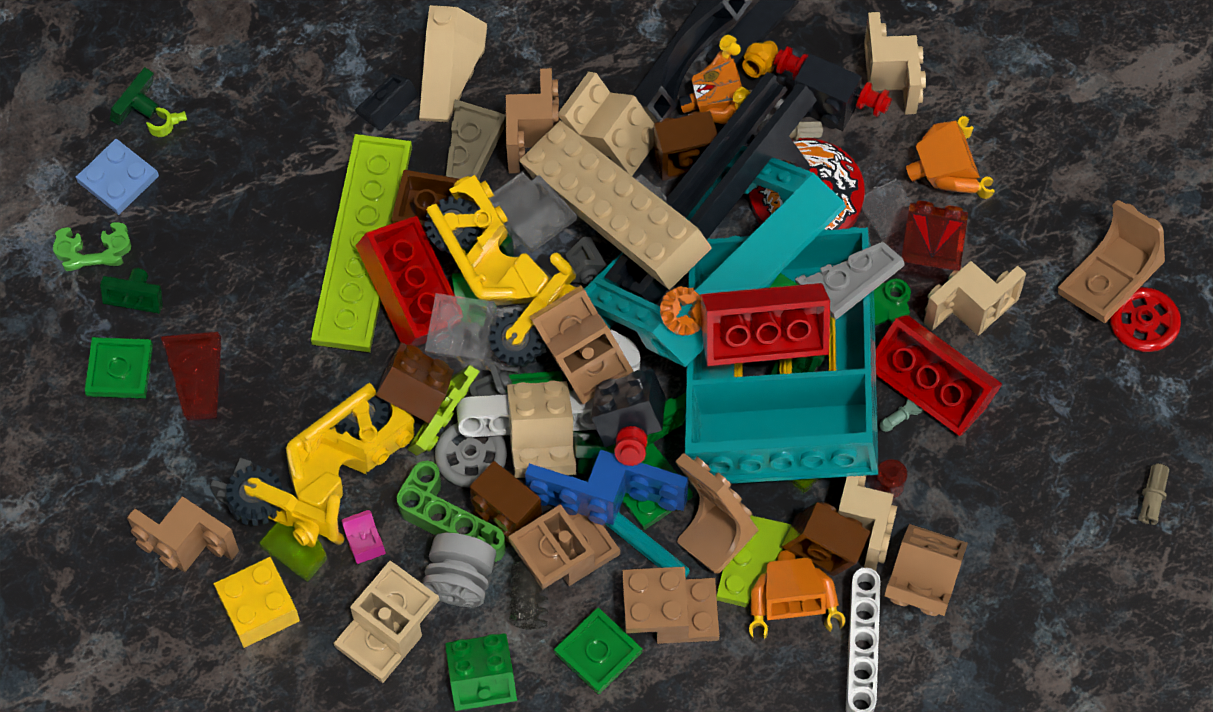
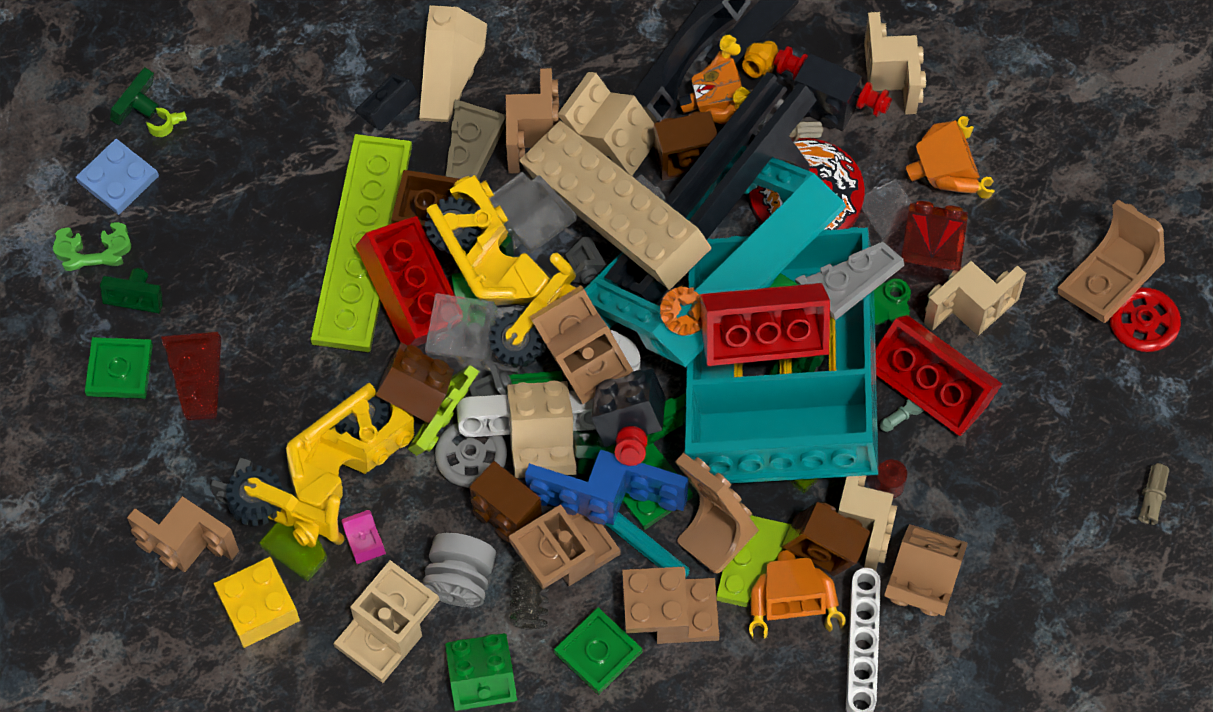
(431, 504): bright green beam -> none

